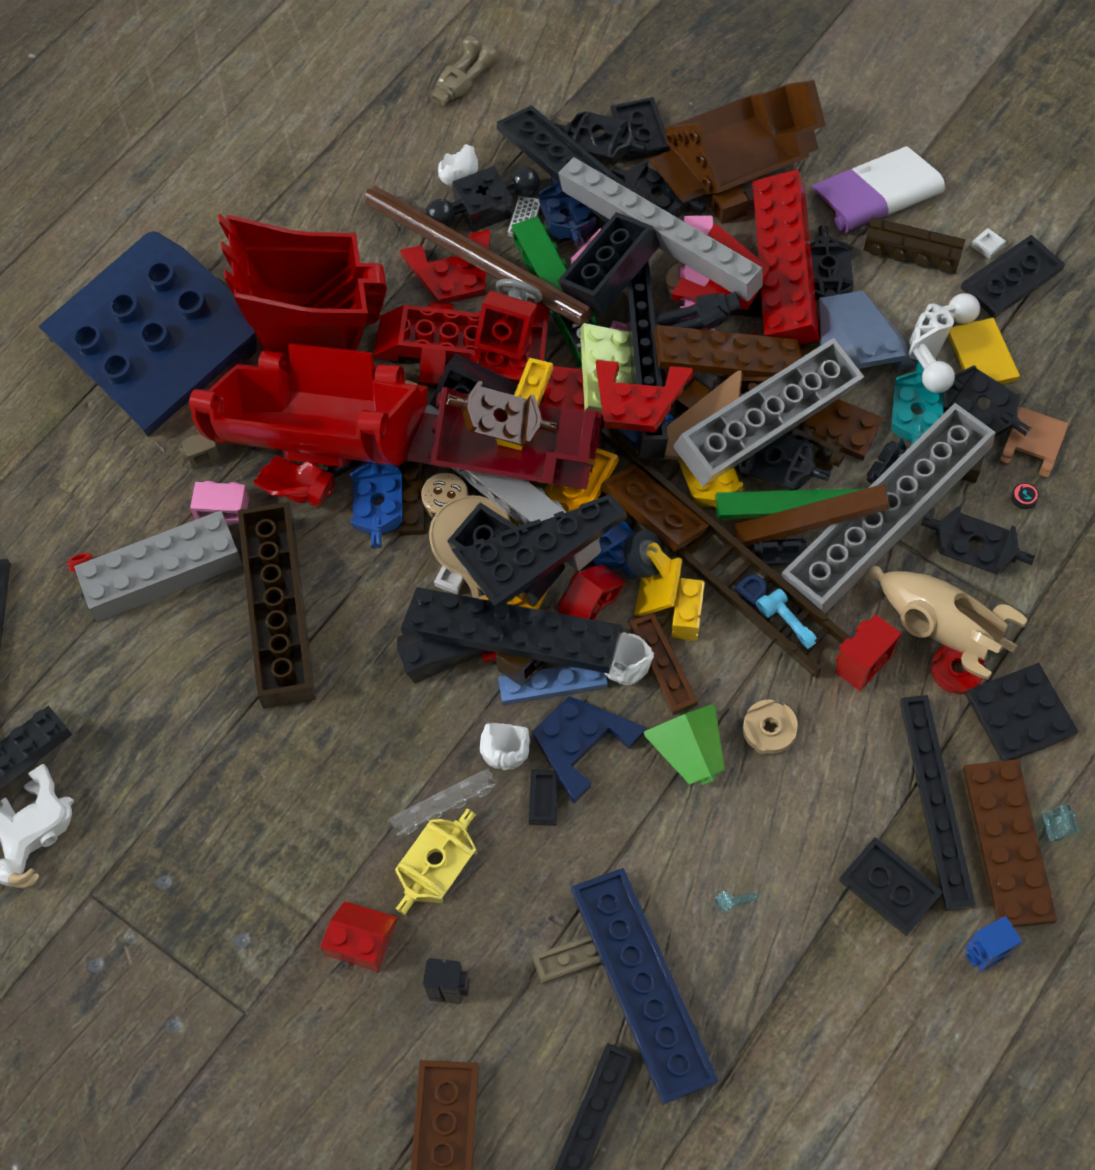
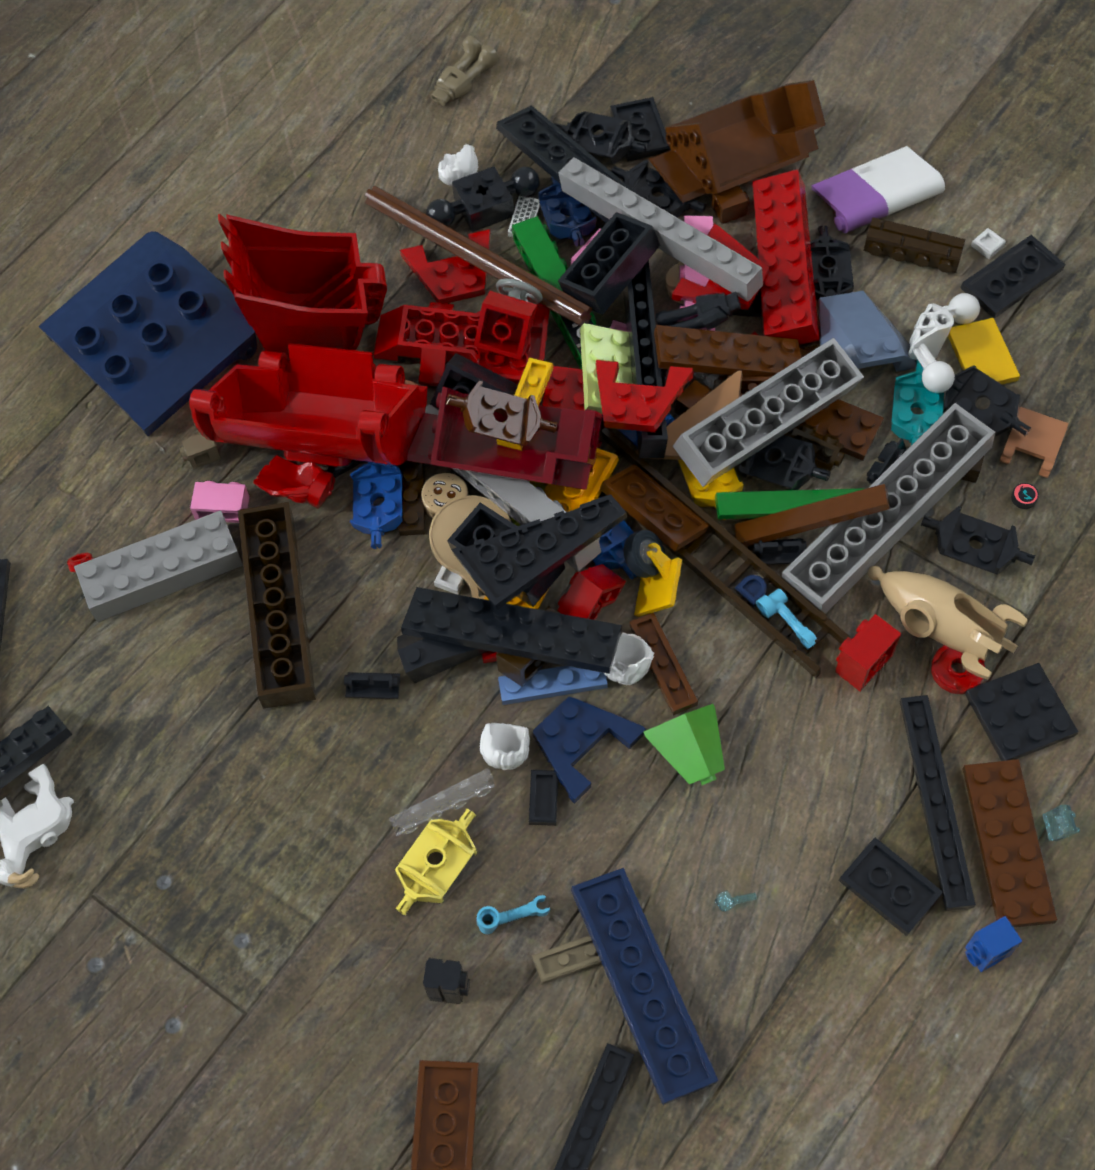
(358, 936): red slope -> none
(372, 685): none -> black hinge
(491, 914): none -> medium azure brick
(688, 609): yellow brick -> none
(765, 741): tan plate -> none

